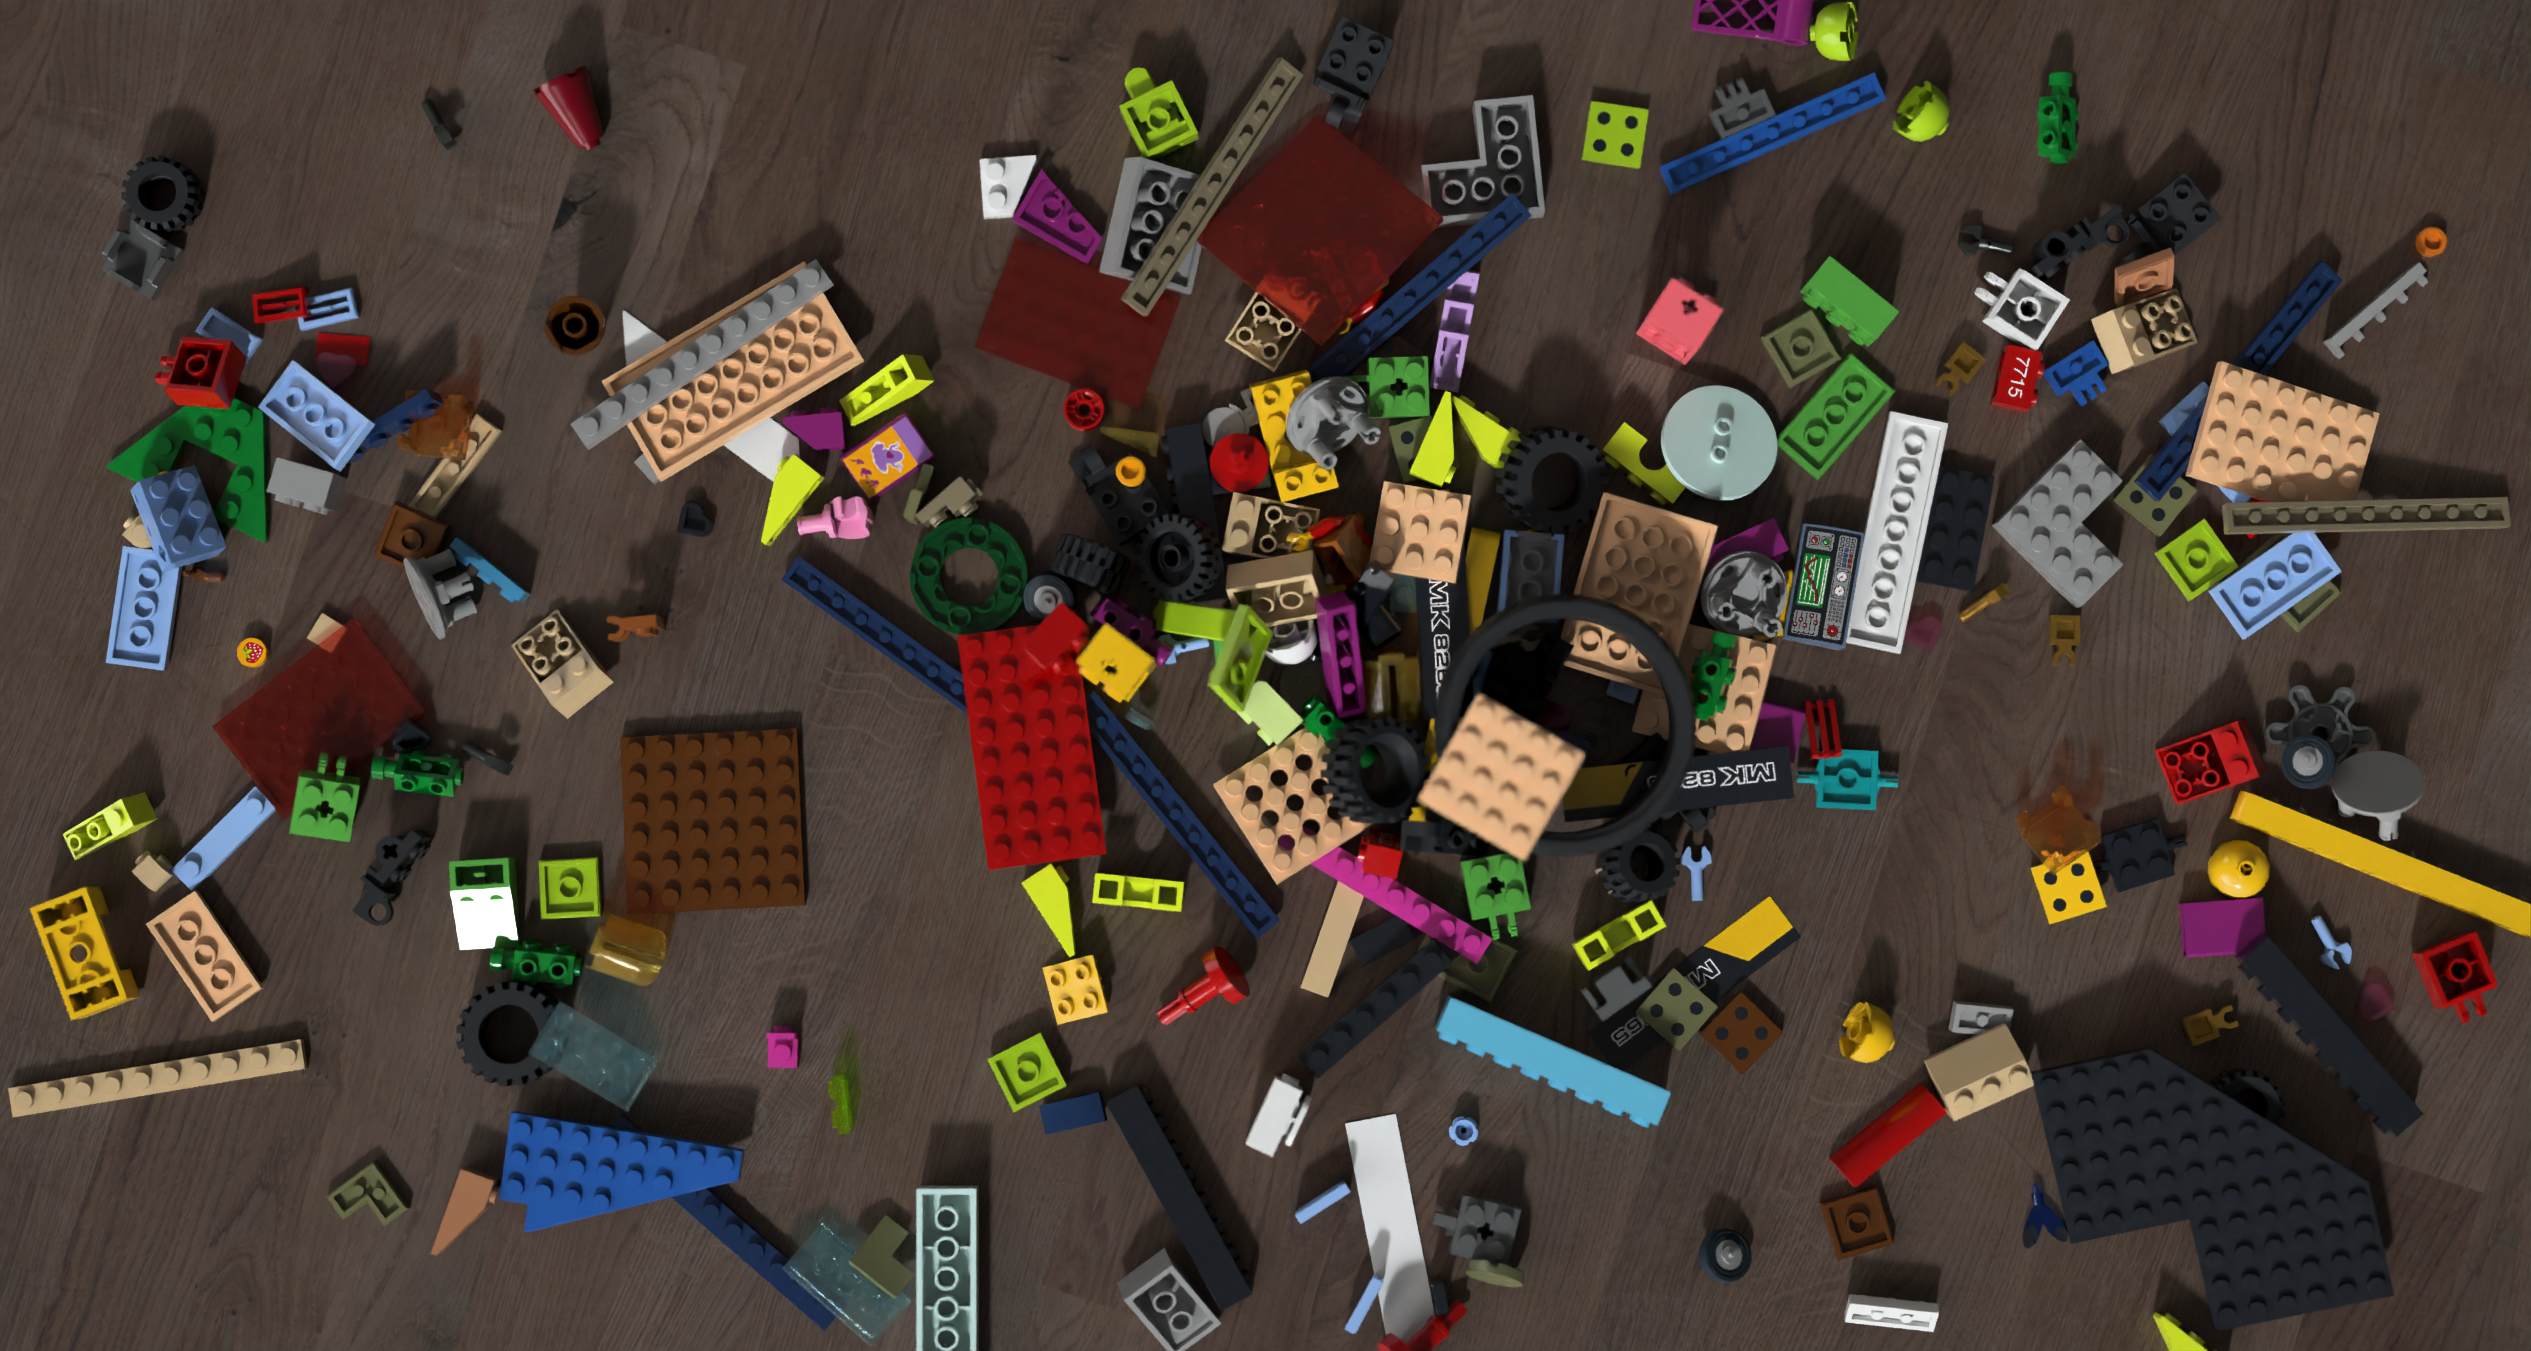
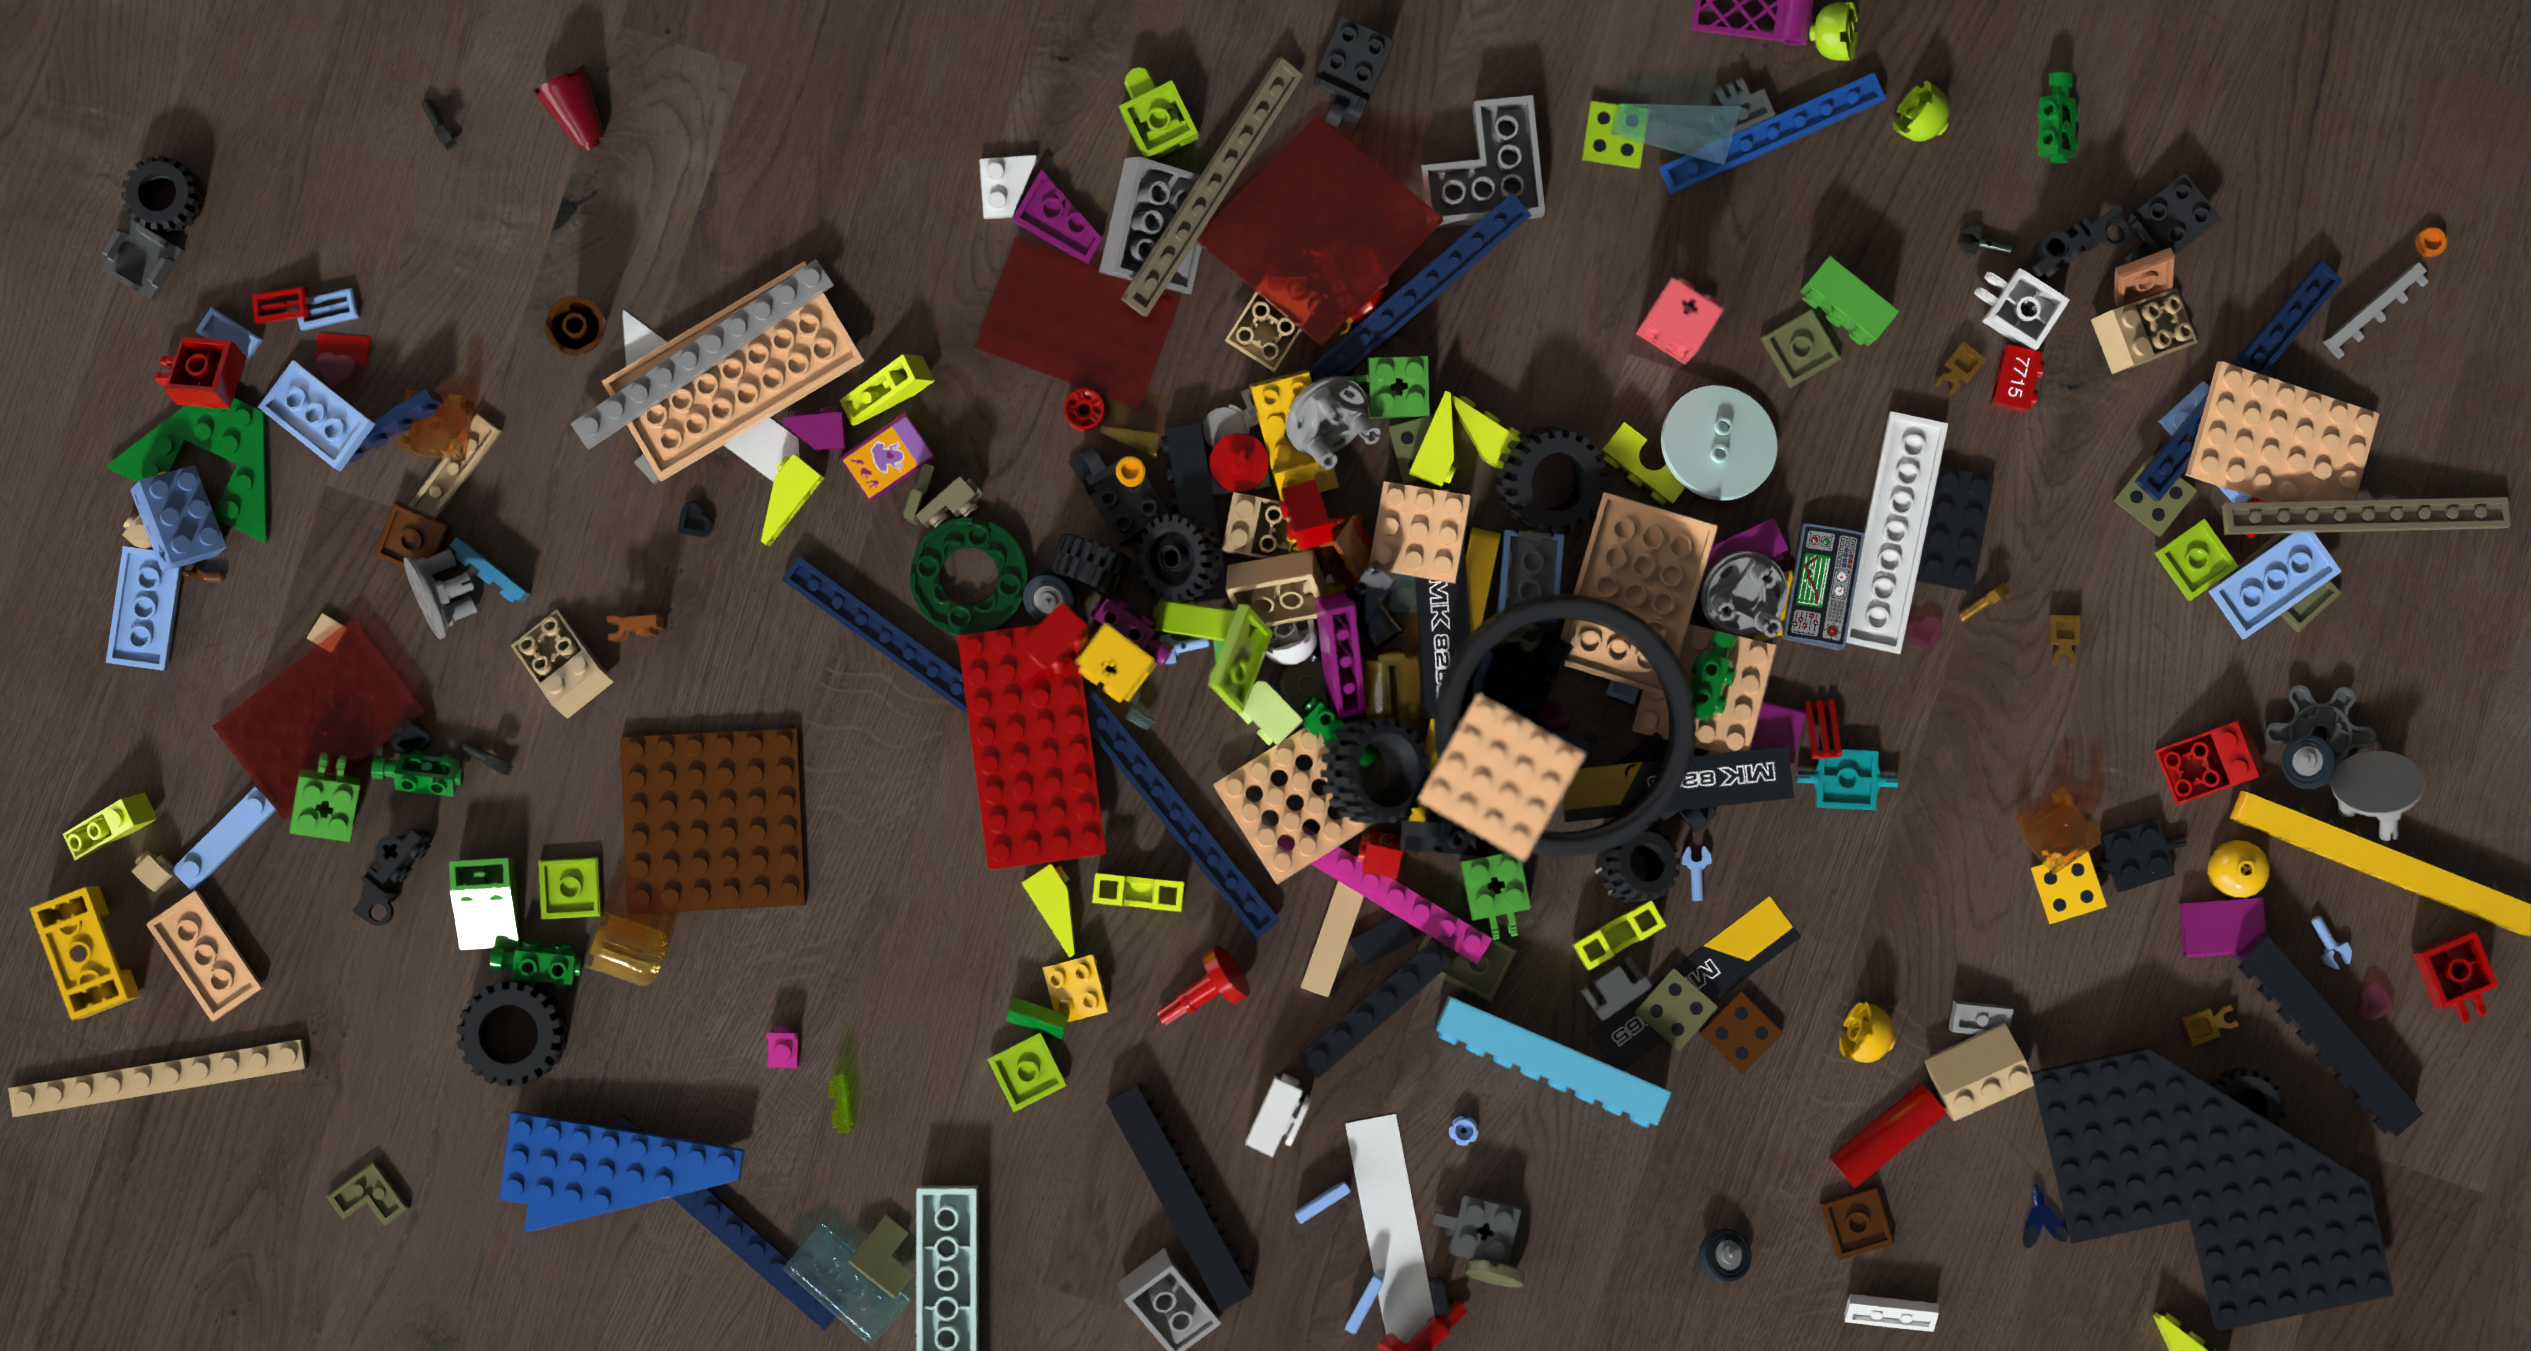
(252, 652): tile -> none
(301, 483): light grey brick -> none
(469, 1200): nougat slope -> none
(593, 1056): clear light blue plate -> none
(840, 519): bright pink piece -> none
(1037, 1018): none -> green slope
(1073, 1113): dark blue slope -> none
(1306, 515): none -> red brick
(1454, 332): lavender slope -> none
(1685, 129): none -> clear light blue wing
(1834, 416): bright green tile -> none
(2049, 529): light grey brick -> none
(2078, 373): blue hinge -> none

